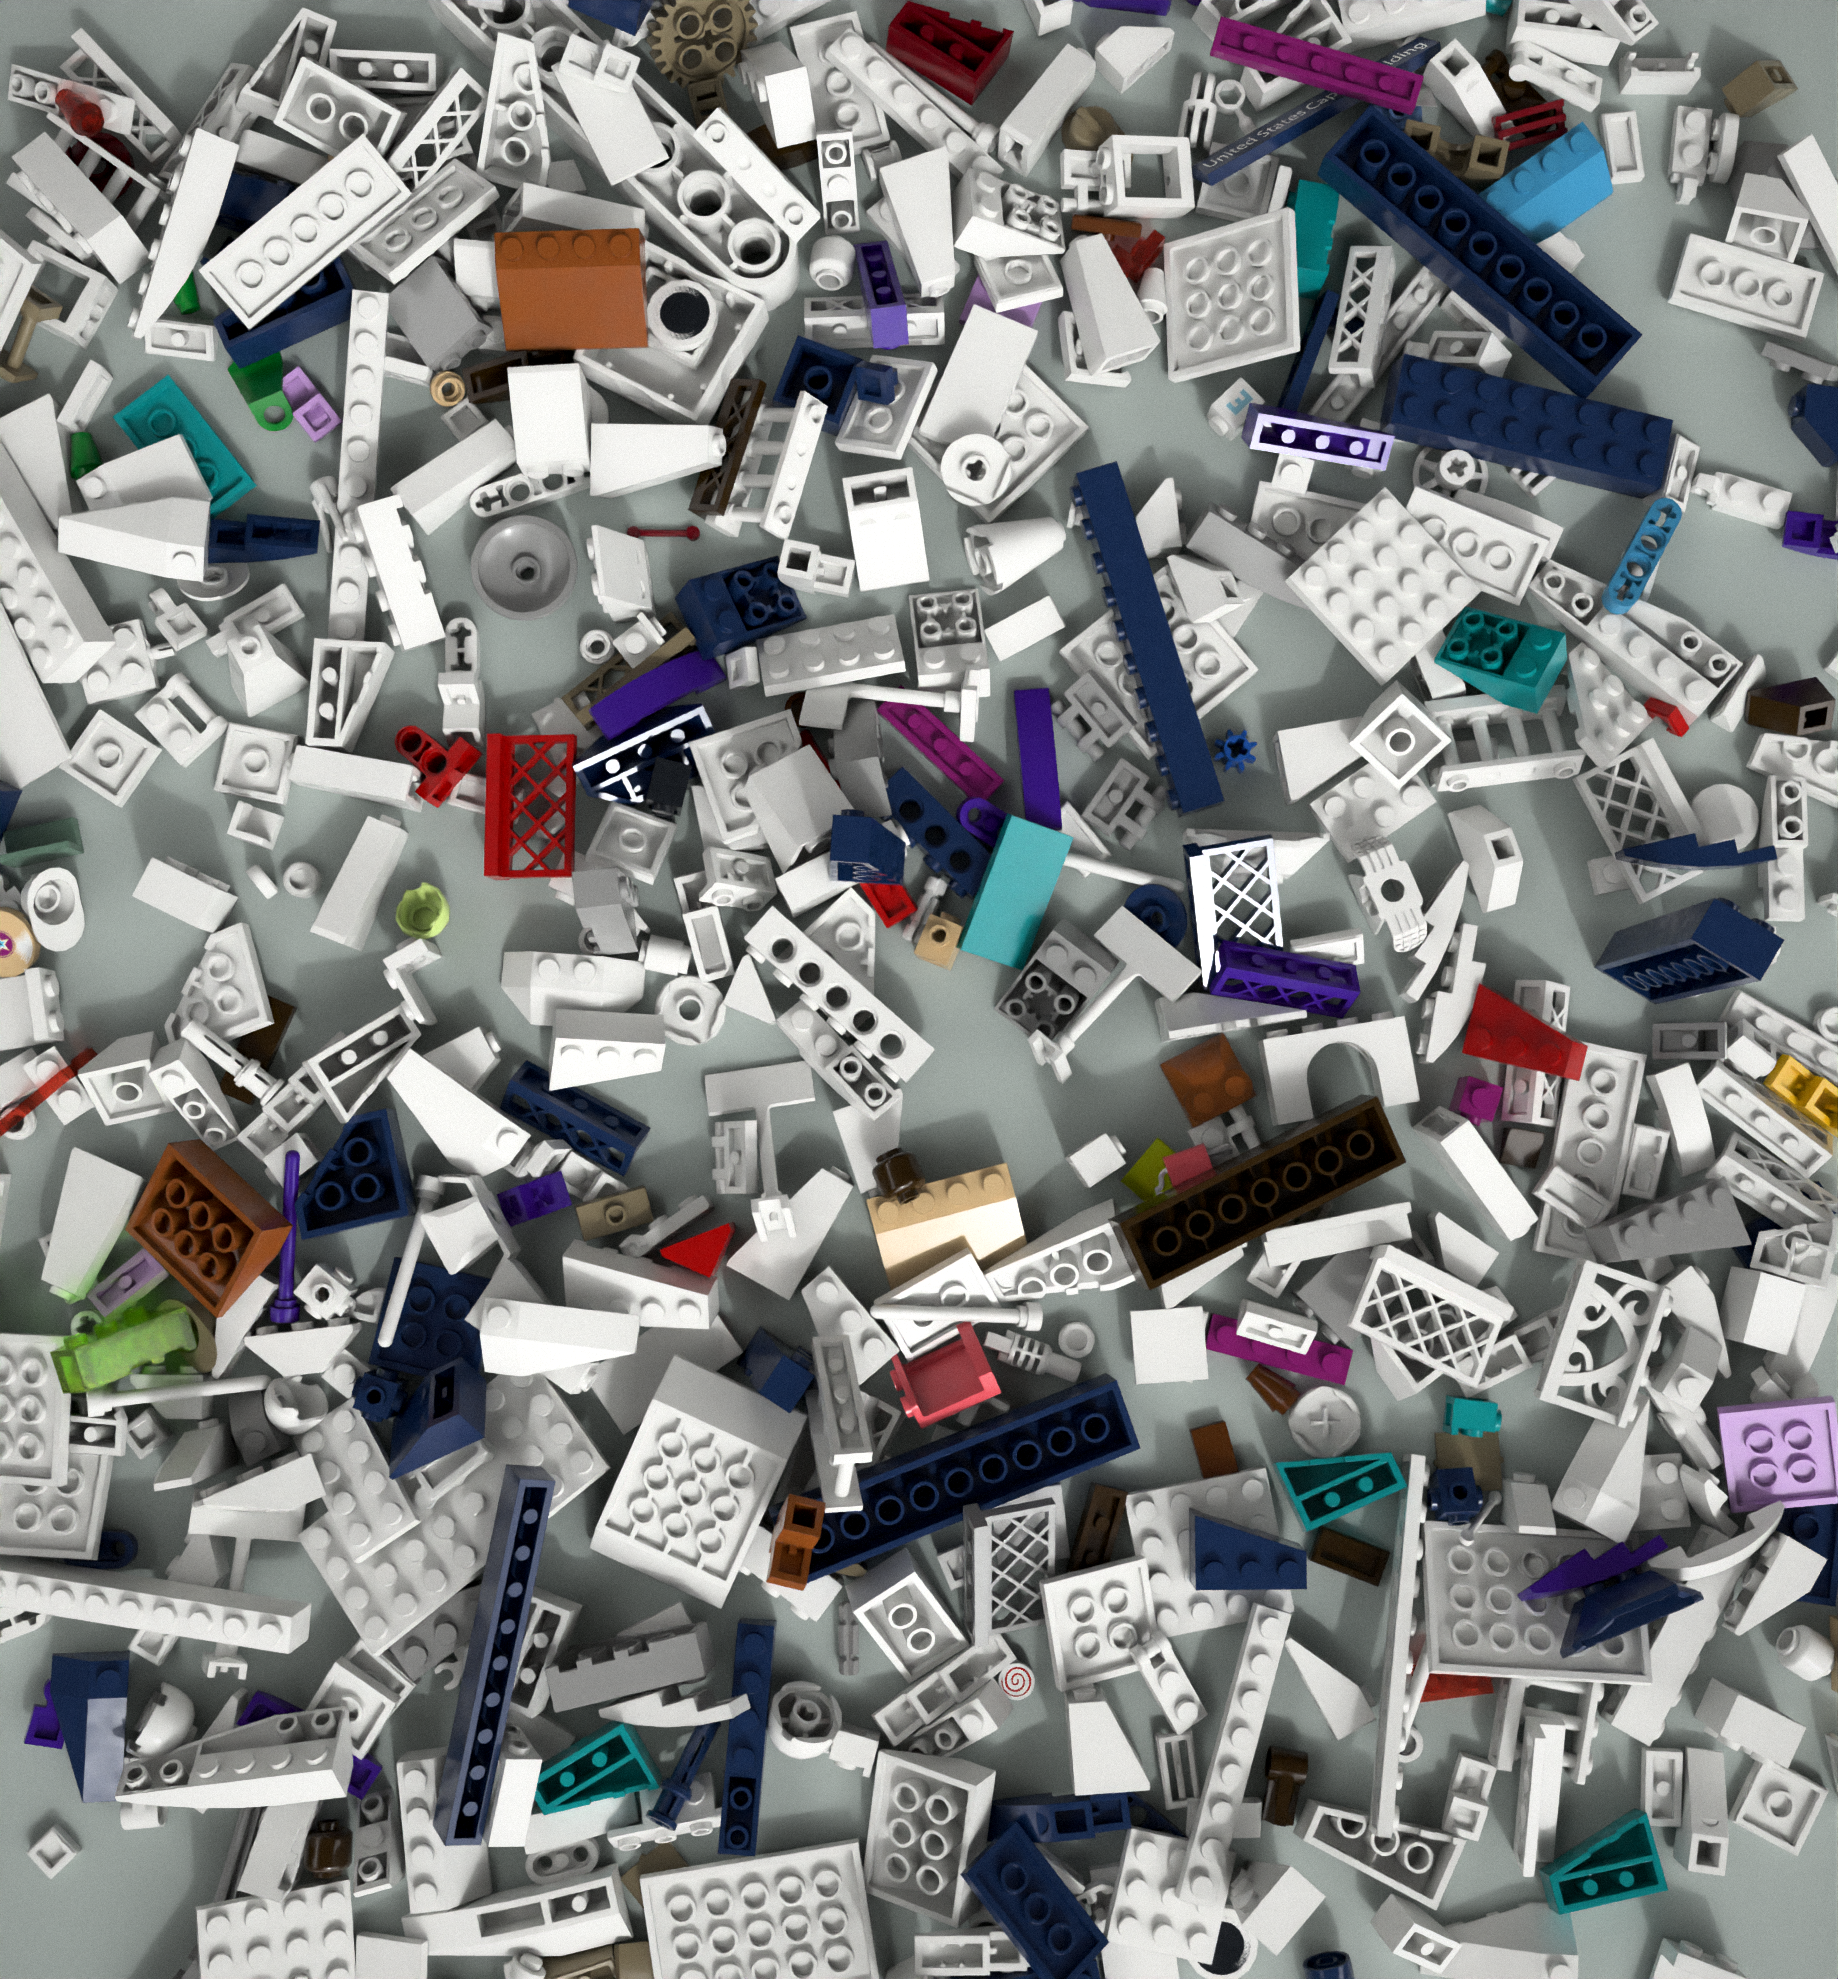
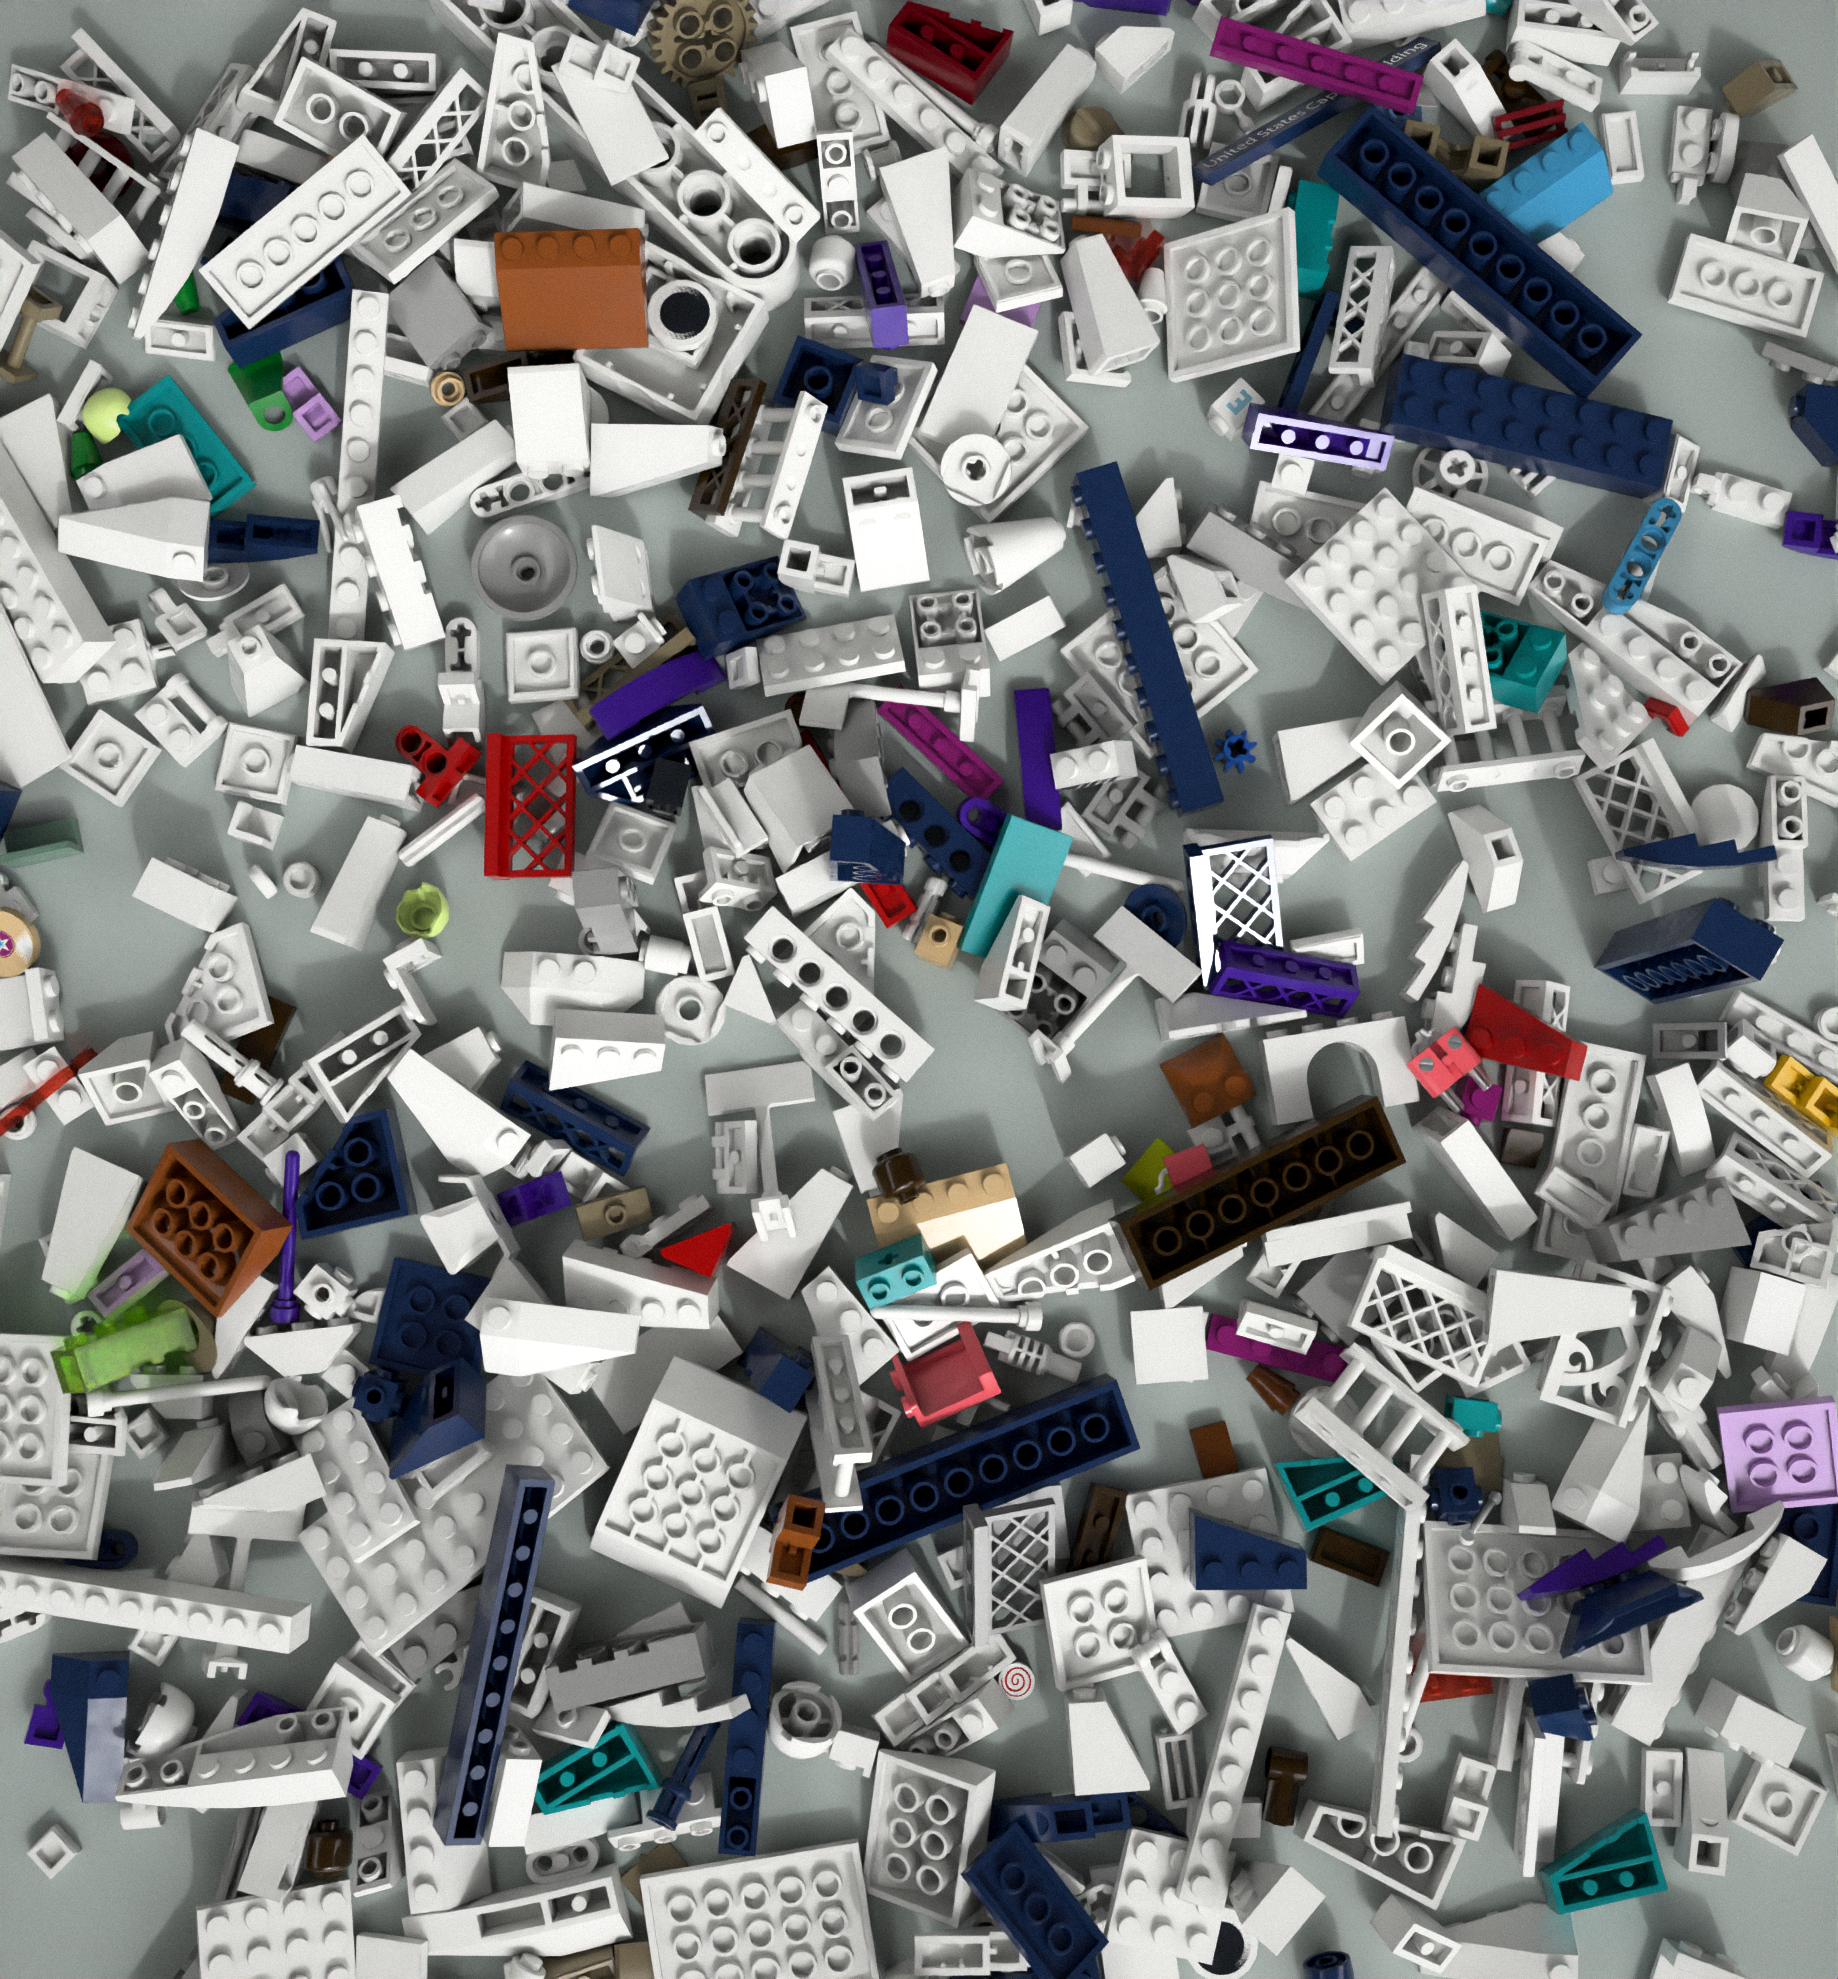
(54, 908): white piece -> none
(102, 410): none -> yellowish green hair
(429, 1192): white piece -> none
(443, 830): none -> white axle
(543, 665): none -> white plate
(574, 1726): none -> white plate
(691, 533): dark red hinge -> none
(732, 817): none -> white panel
(781, 1615): none -> white bar
(895, 1271): none -> teal brick
(1013, 958): none -> white slope
(1093, 765): none -> white brick
(1349, 1438): none -> white fence
(1402, 917): white piece -> none
(1445, 1063): none -> coral piece
(1463, 660): none -> white fence
(1546, 1305): none -> white slope
(1562, 1707): none -> dark blue slope

